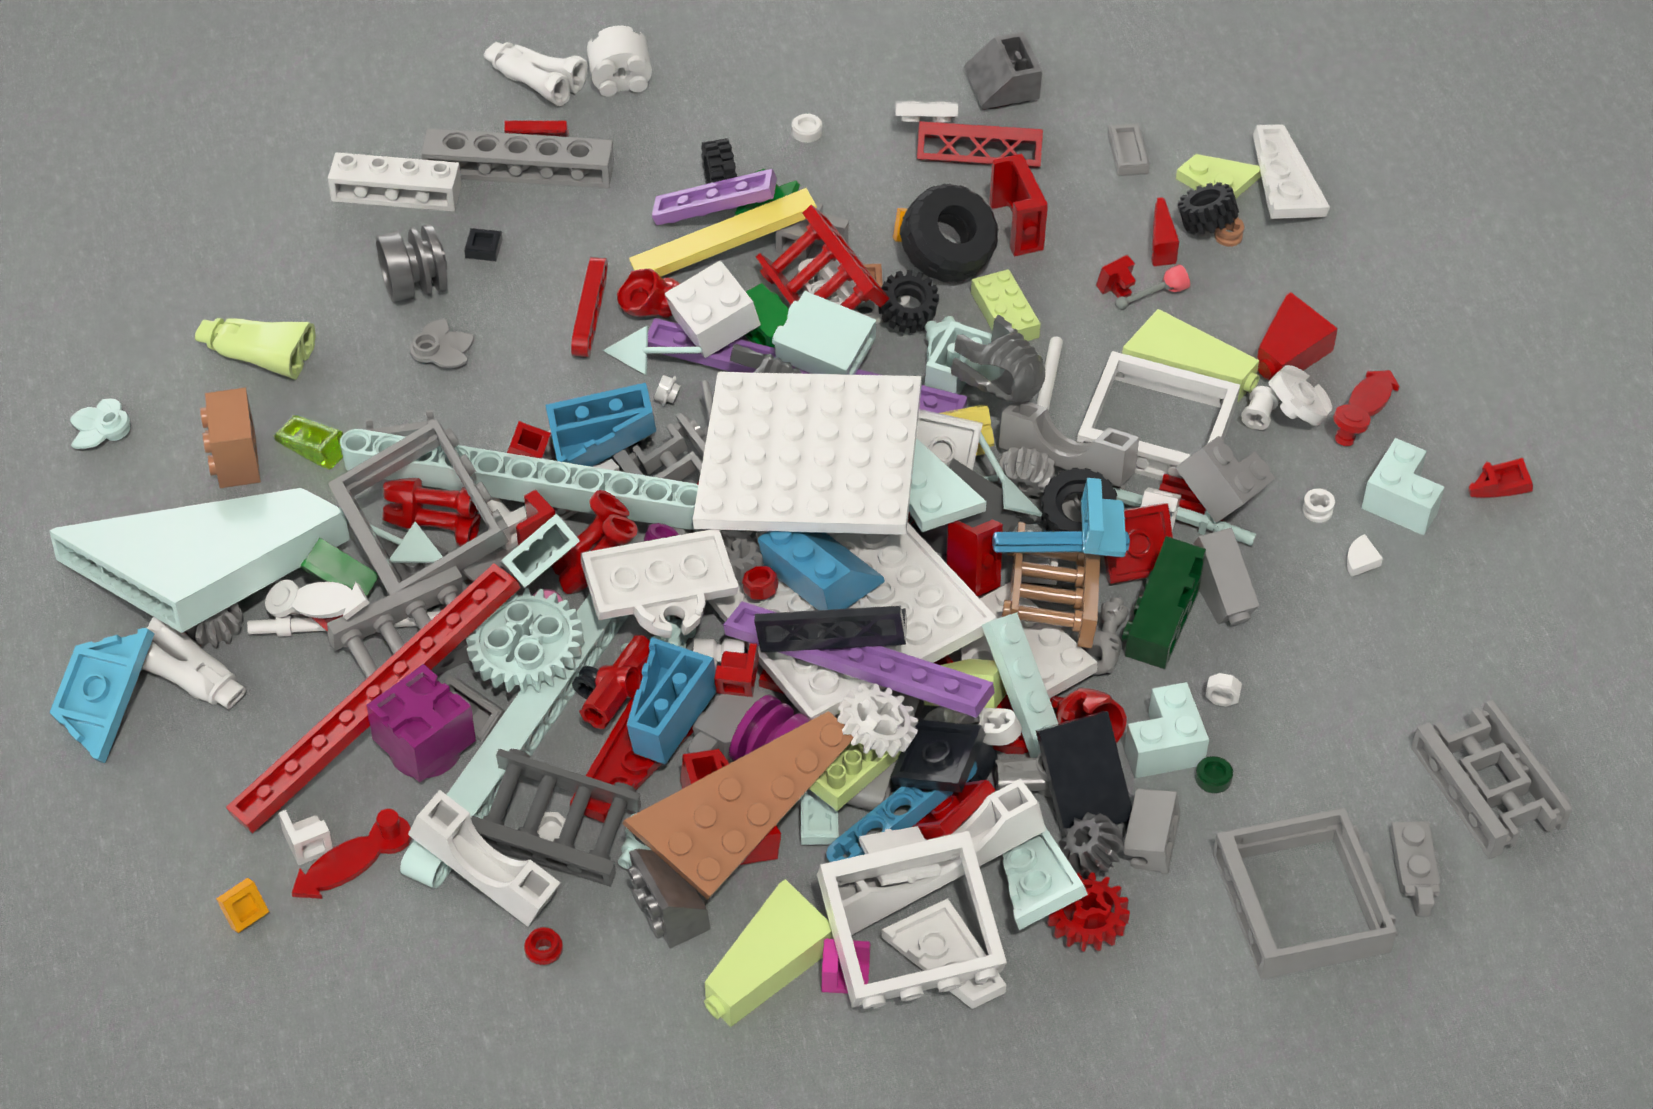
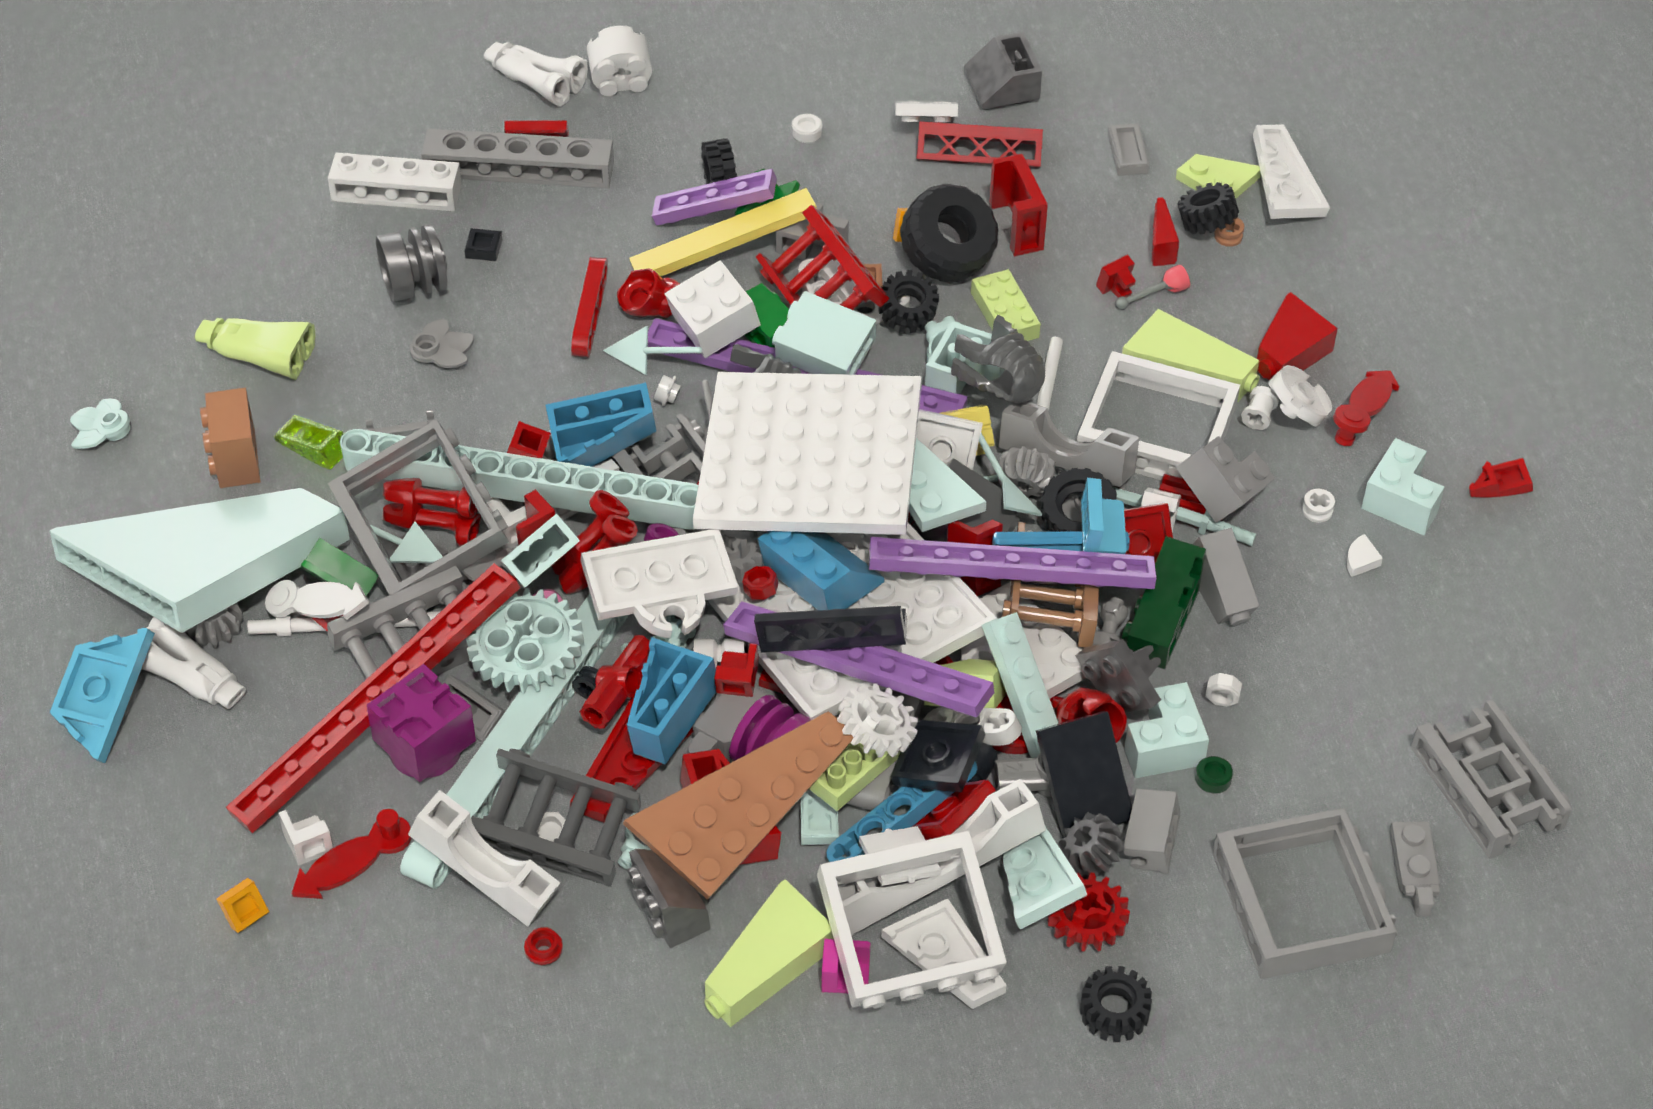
(1012, 563): none -> medium lavender plate
(1110, 1022): none -> black tyre
(1121, 673): none -> flat silver plate

